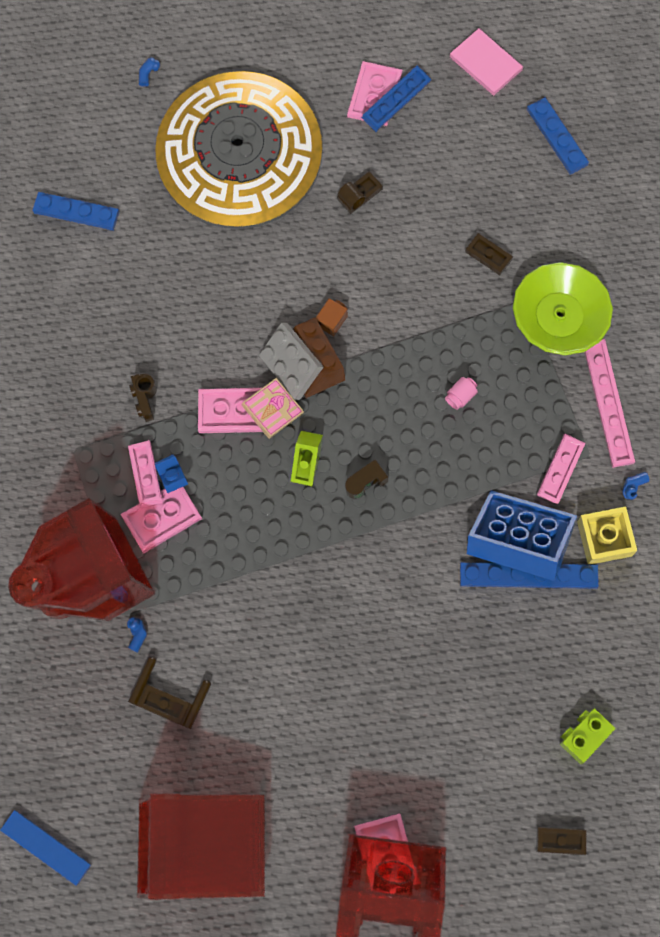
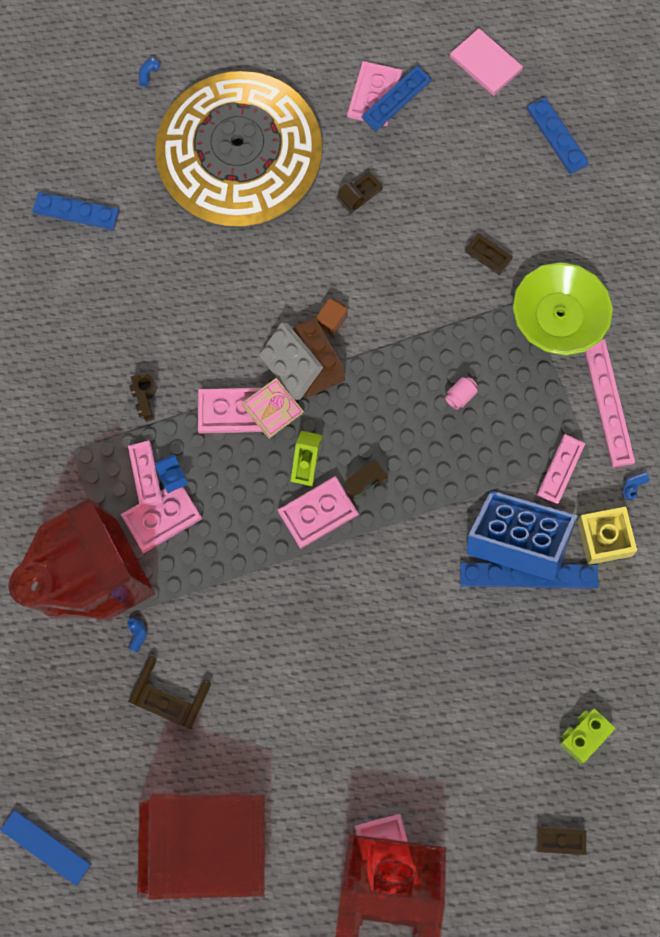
(317, 512): none -> bright pink tile

